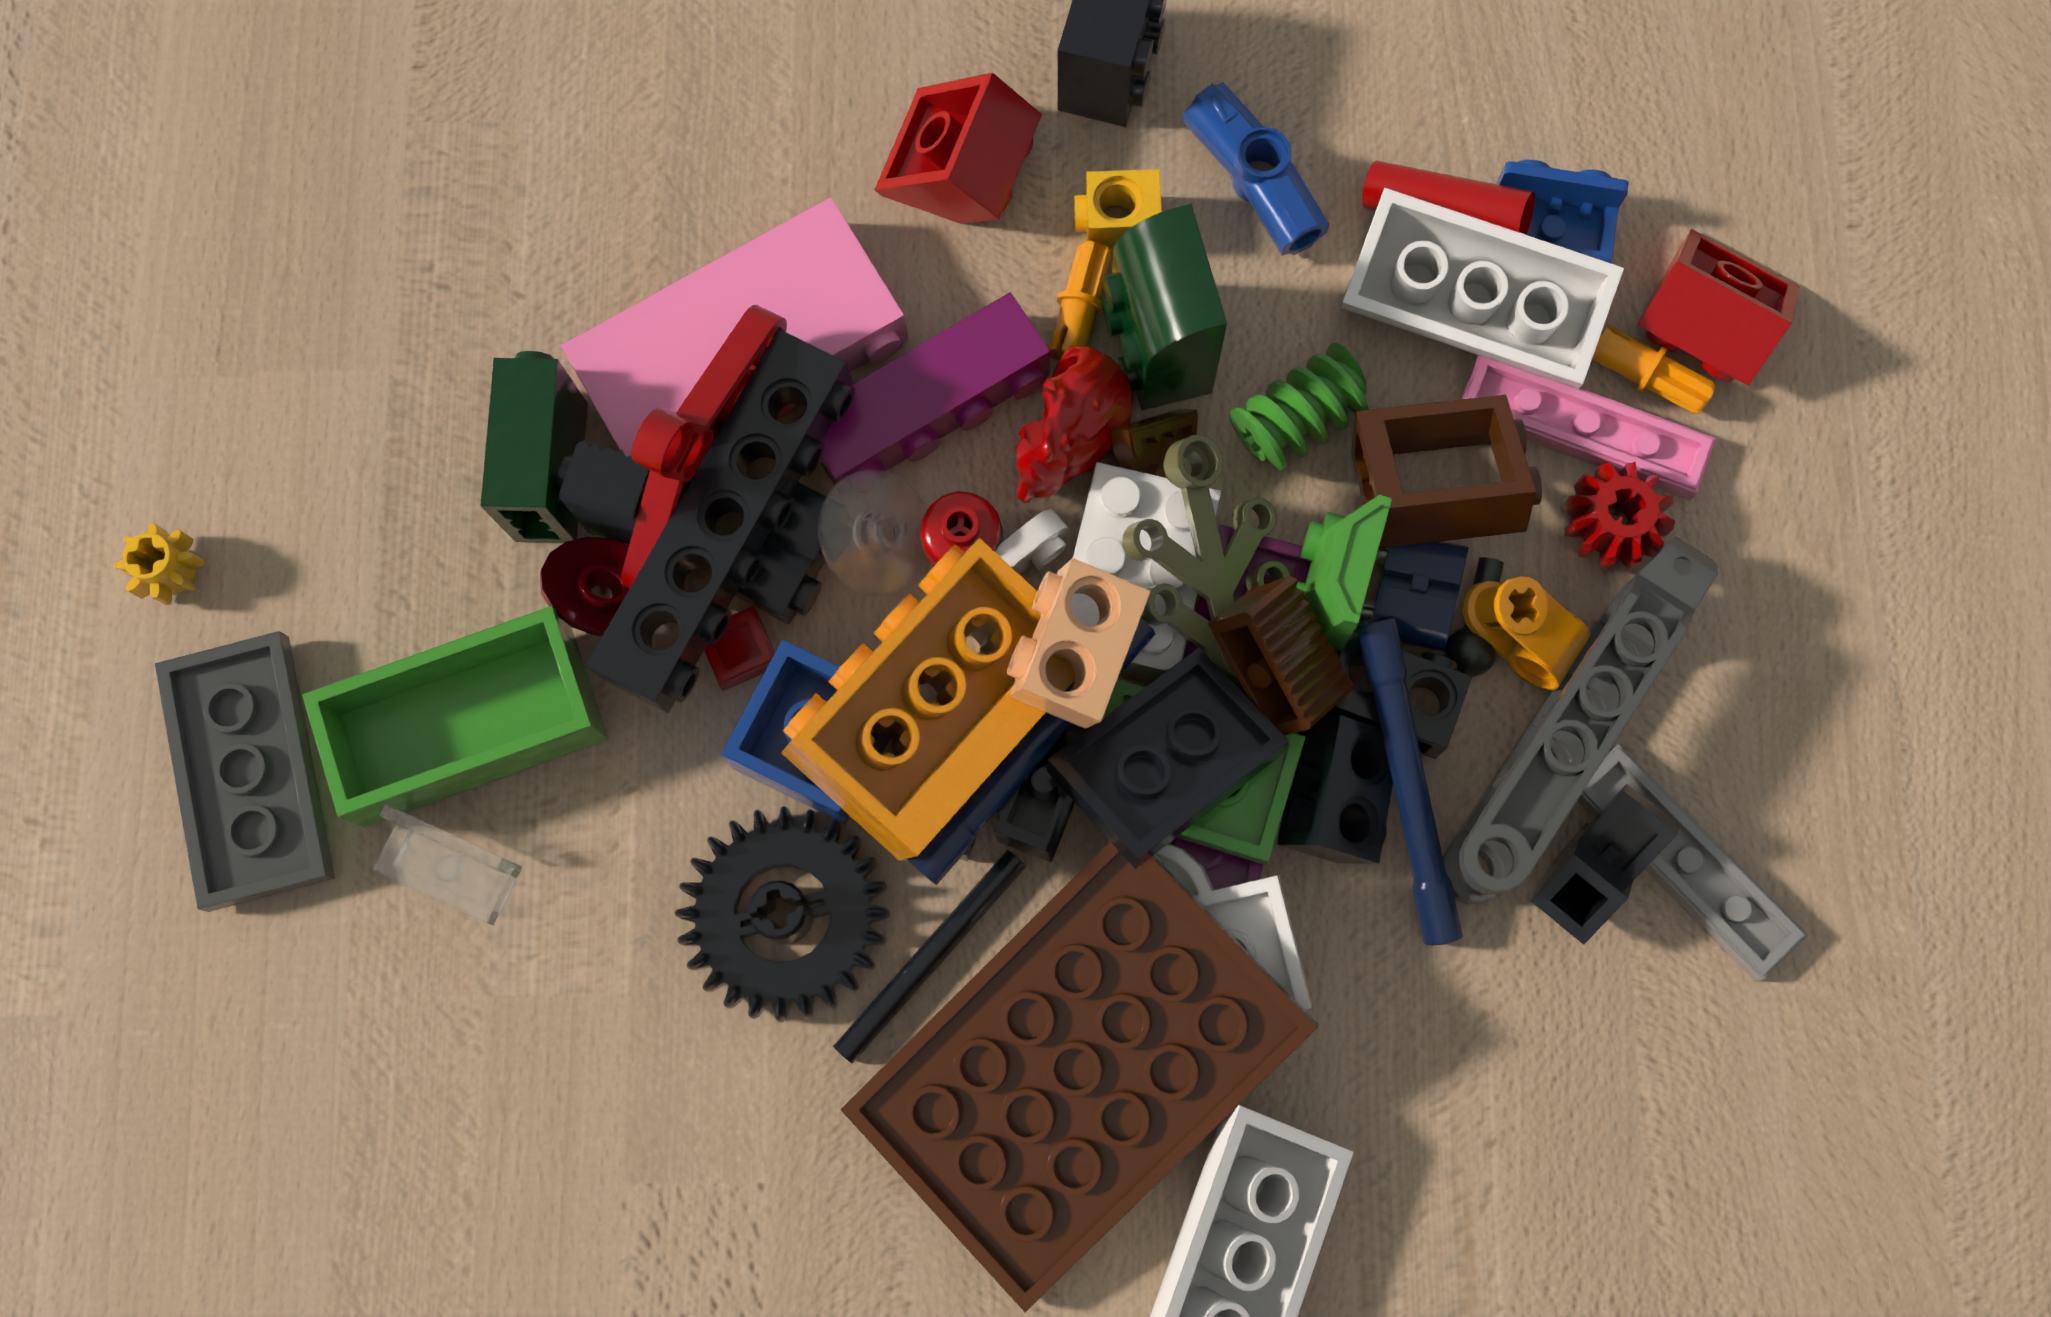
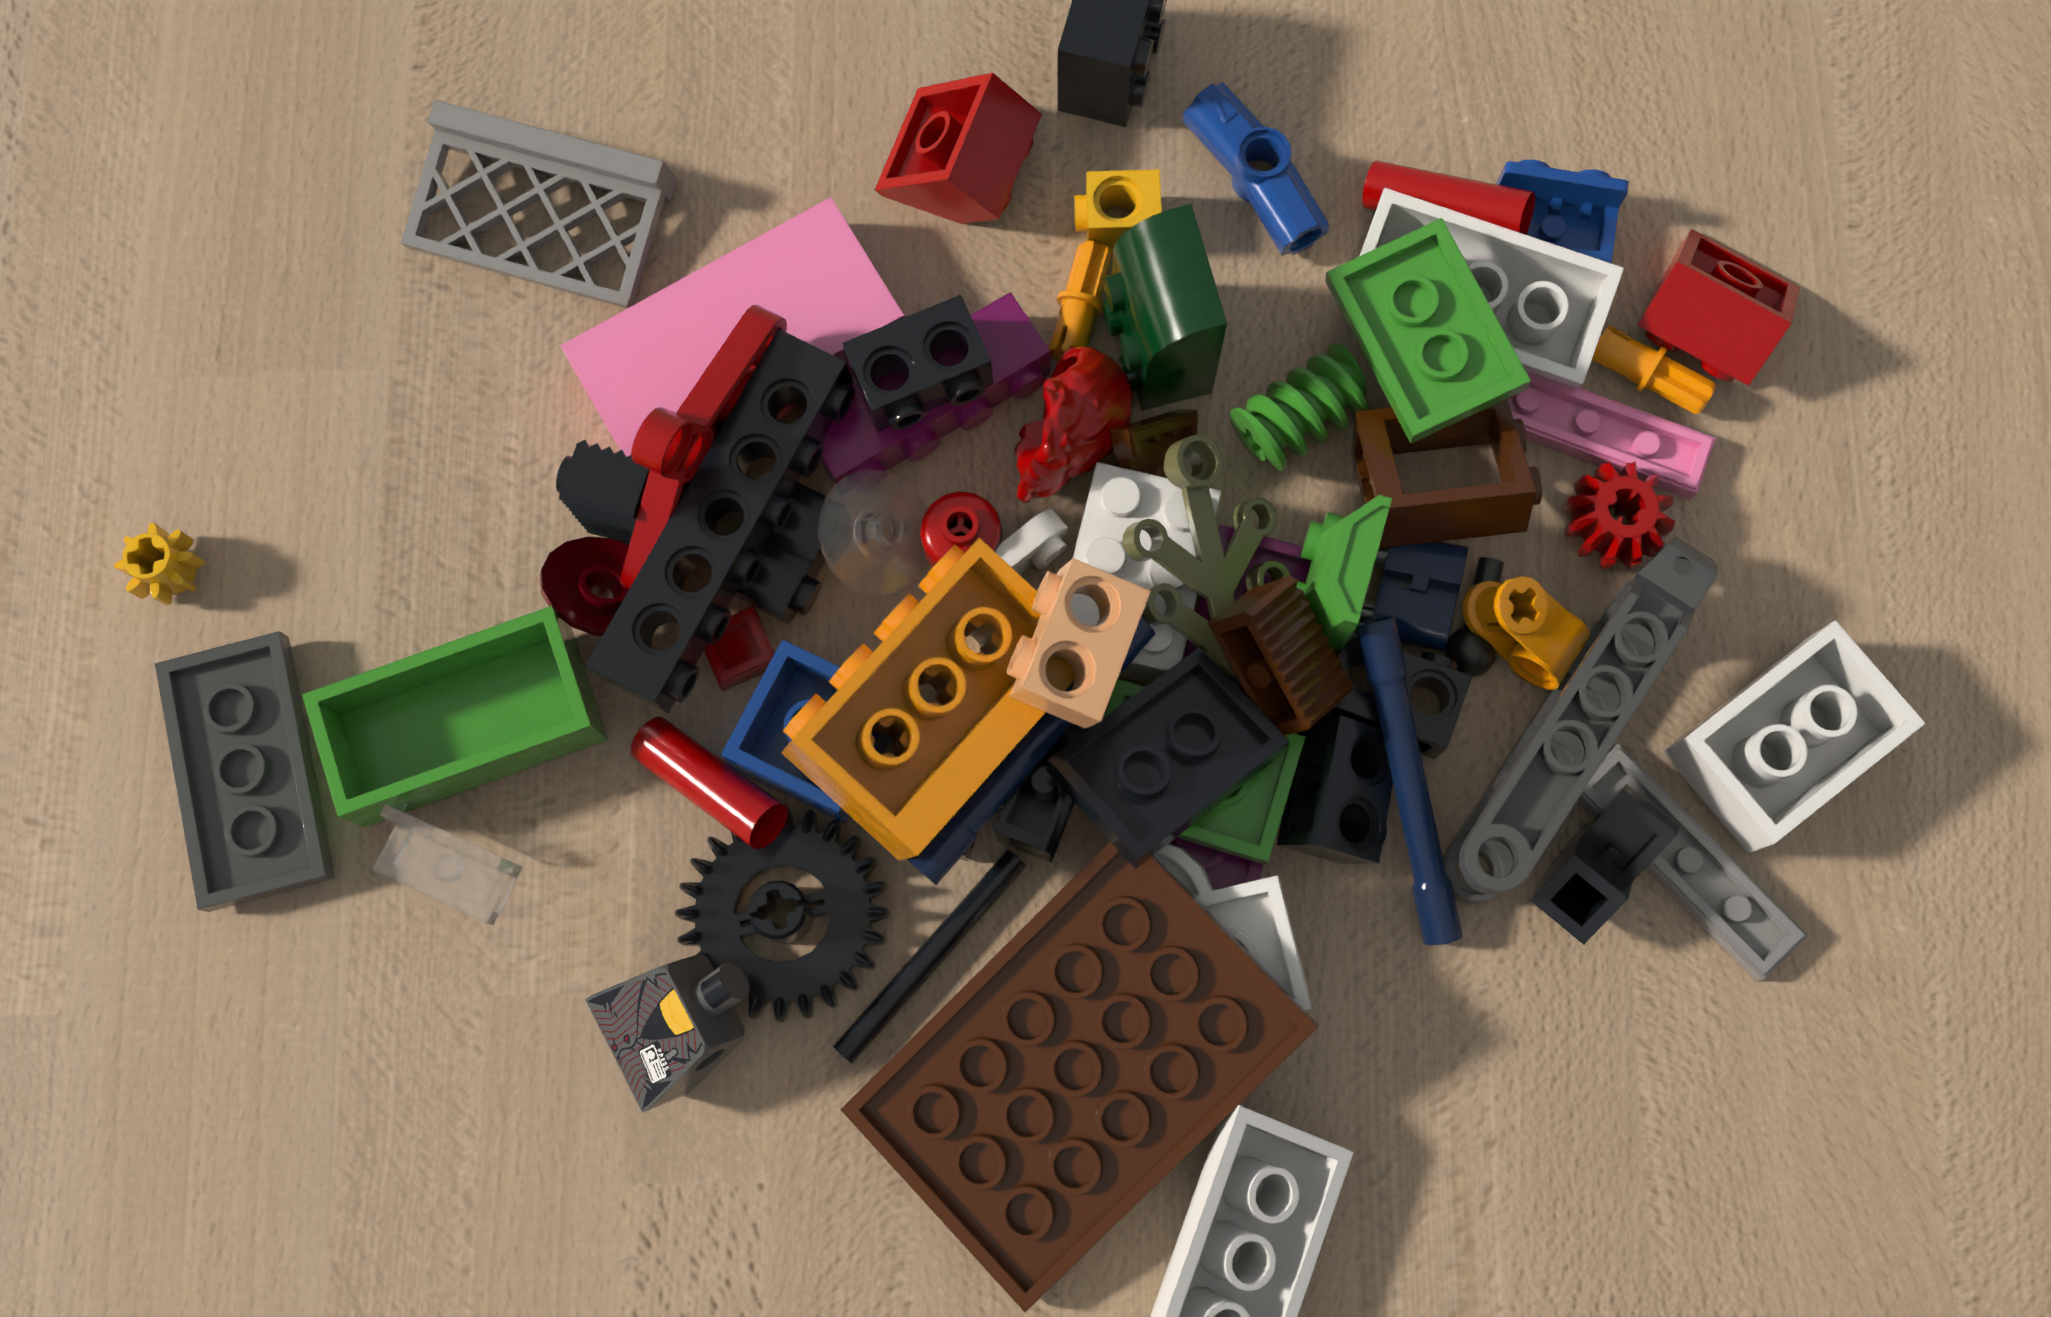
(530, 430): dark green brick -> none
(549, 154): none -> light grey fence
(671, 1025): none -> dark grey torso
(709, 782): none -> red piece
(911, 349): none -> black brick
(1427, 330): none -> bright green plate
(1793, 738): none -> white brick

